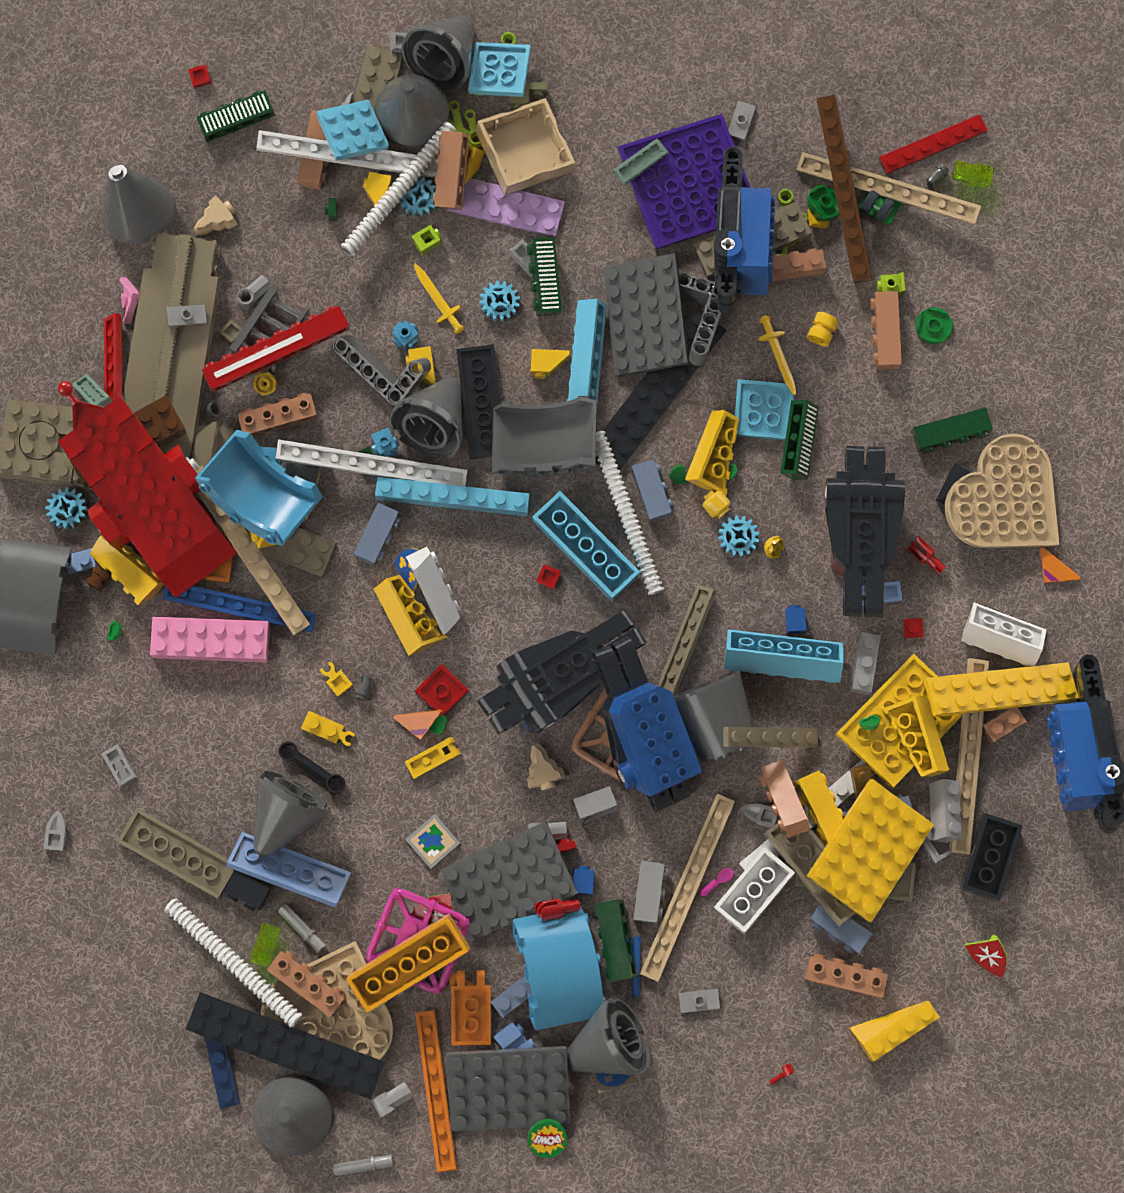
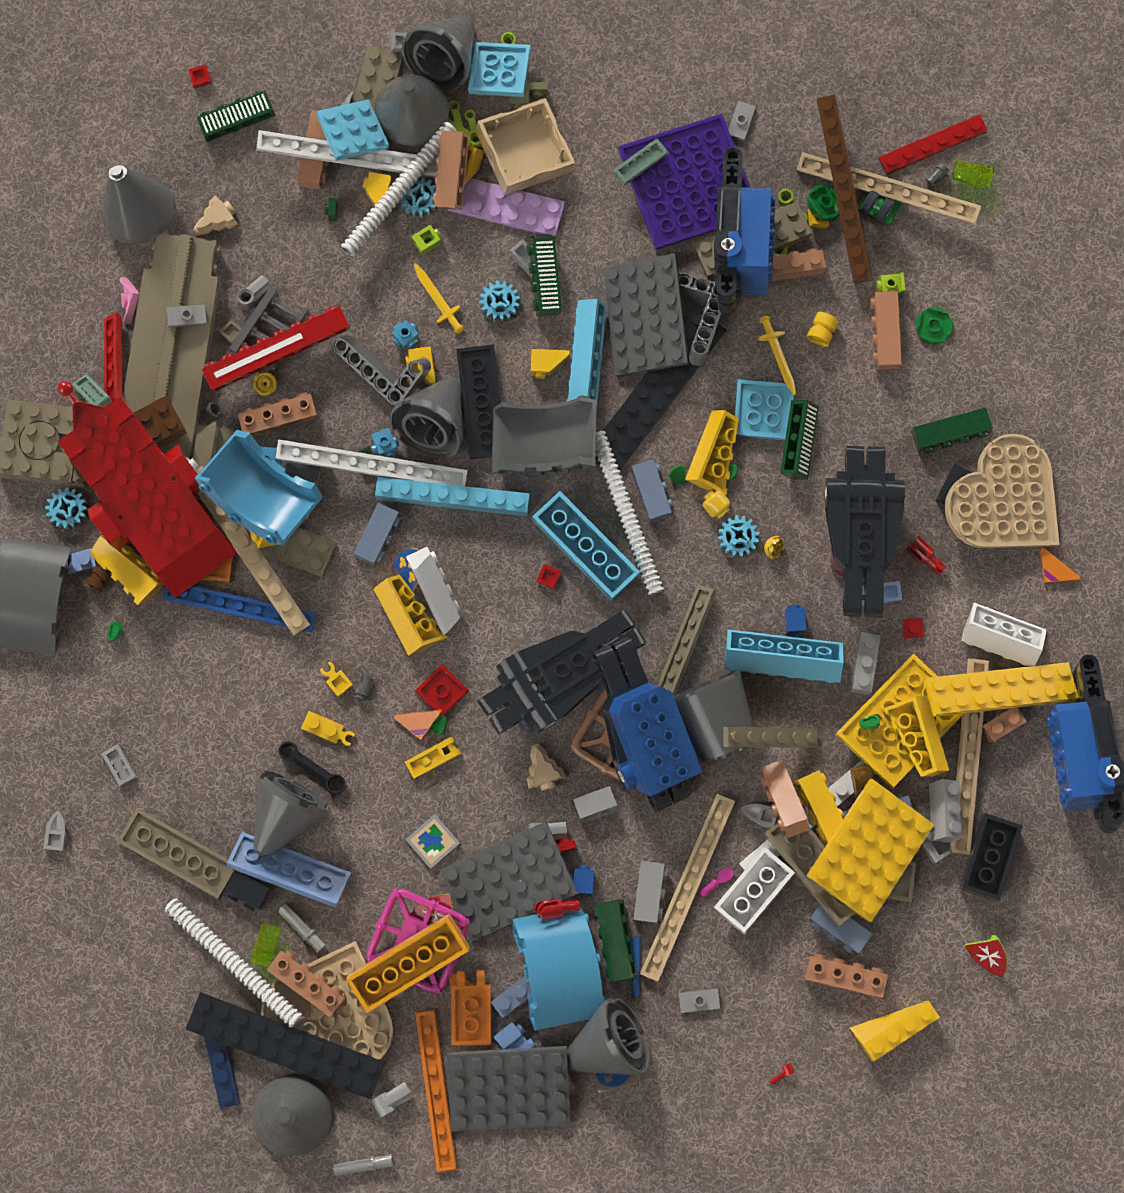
(210, 639): bright pink brick -> none
(547, 1138): tile -> none

